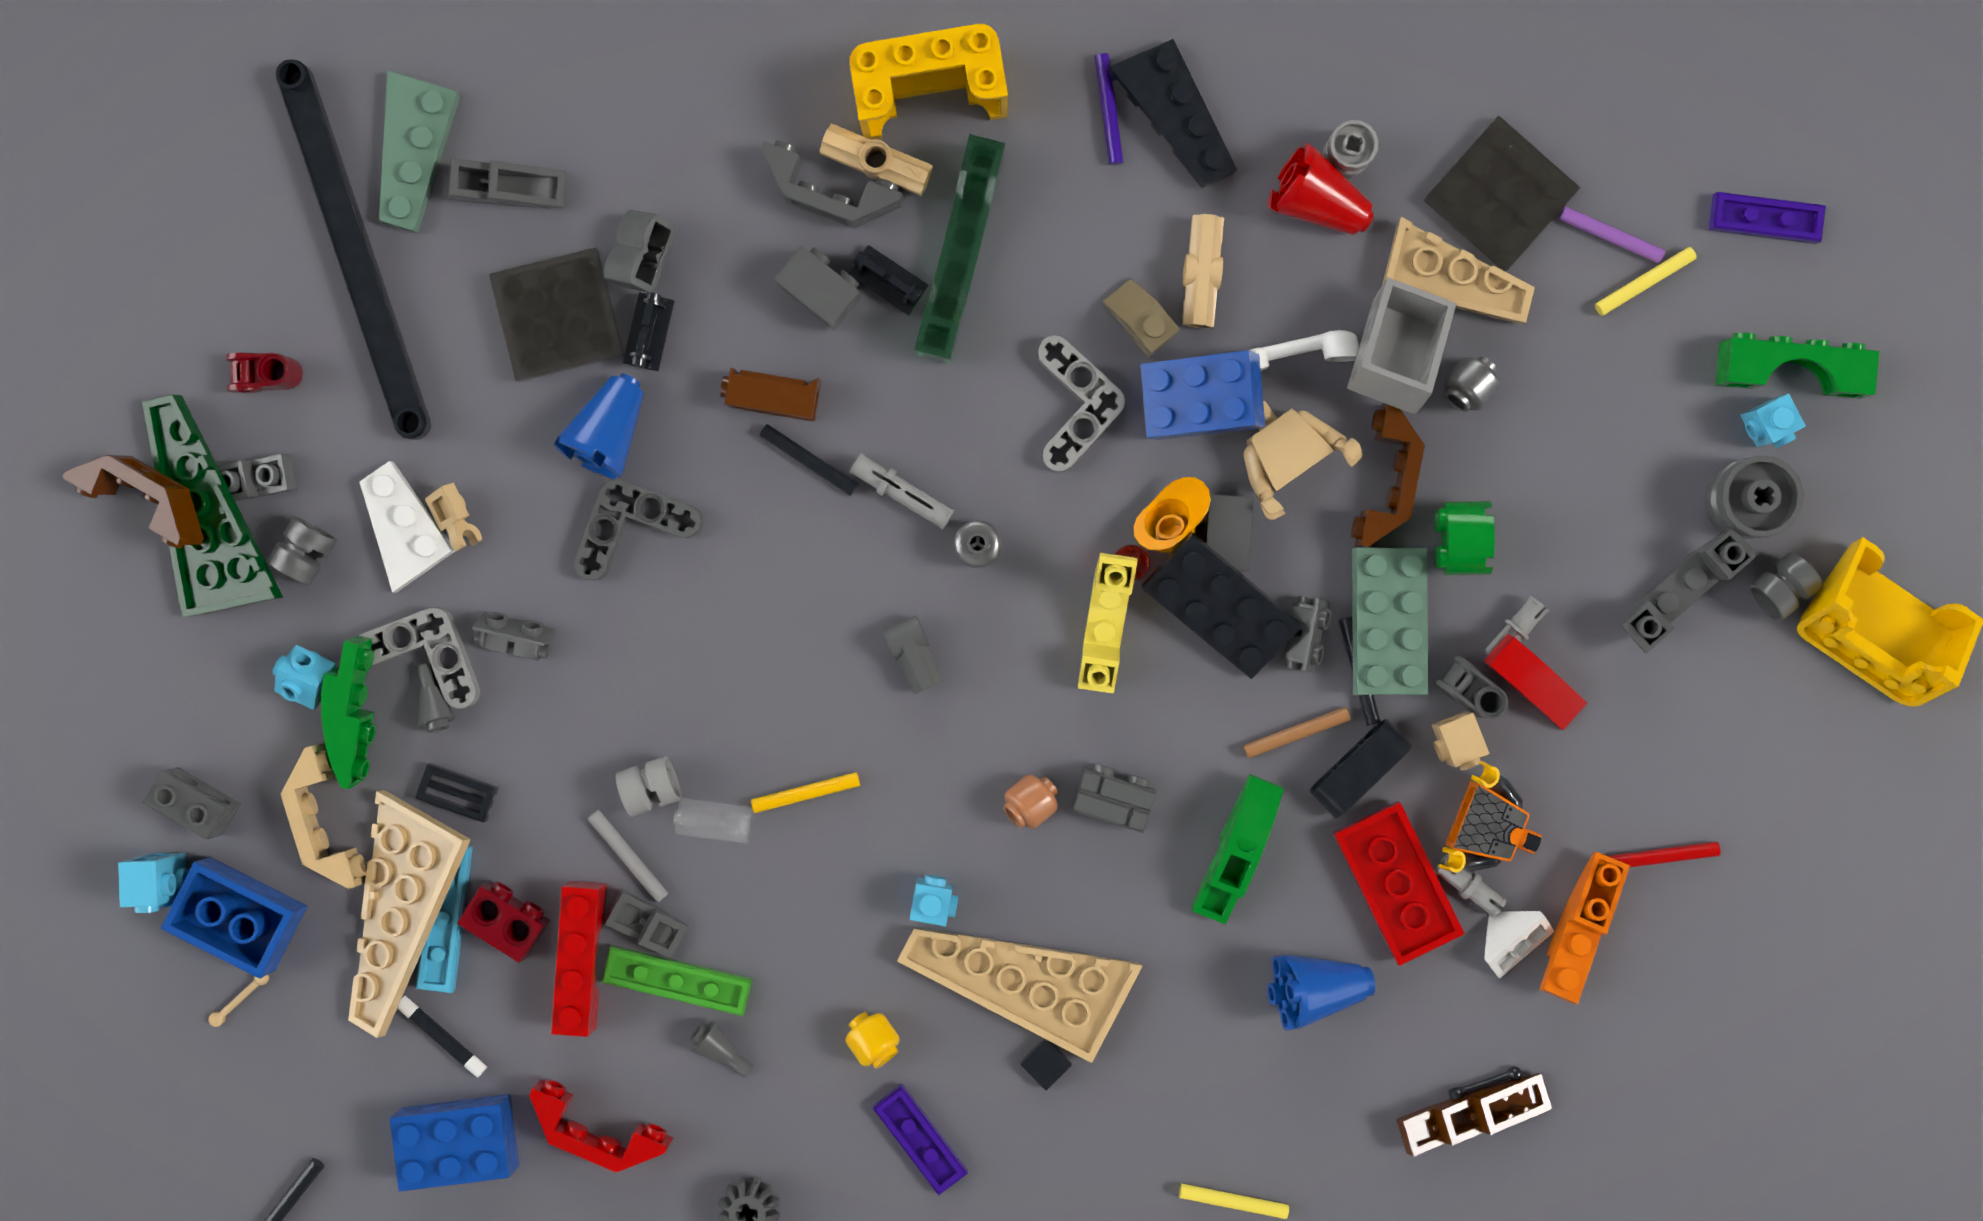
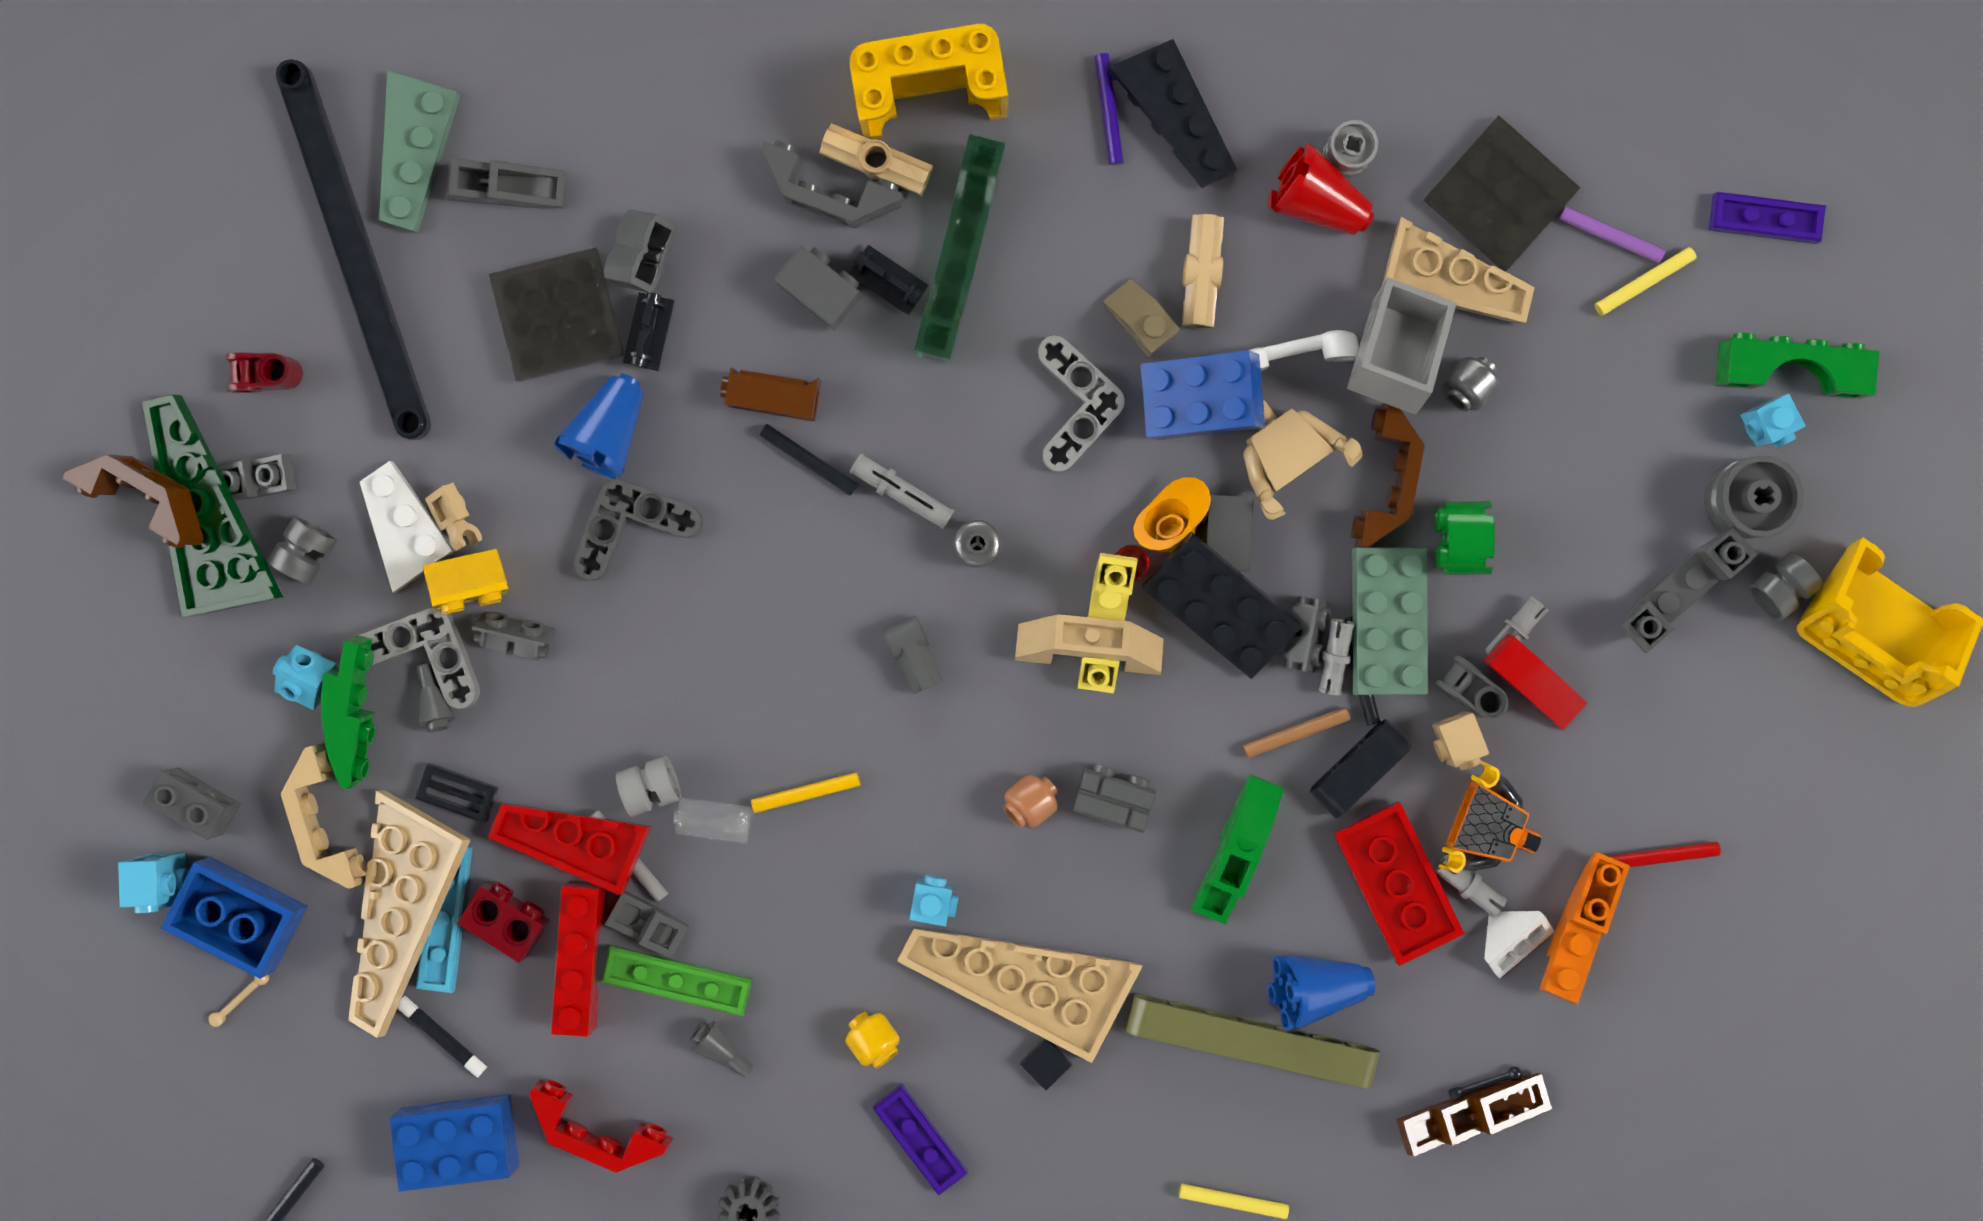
(465, 580): none -> yellow slope
(578, 844): none -> red wing
(1092, 639): none -> tan slope
(1252, 1041): none -> olive beam
(1336, 656): none -> light grey pin

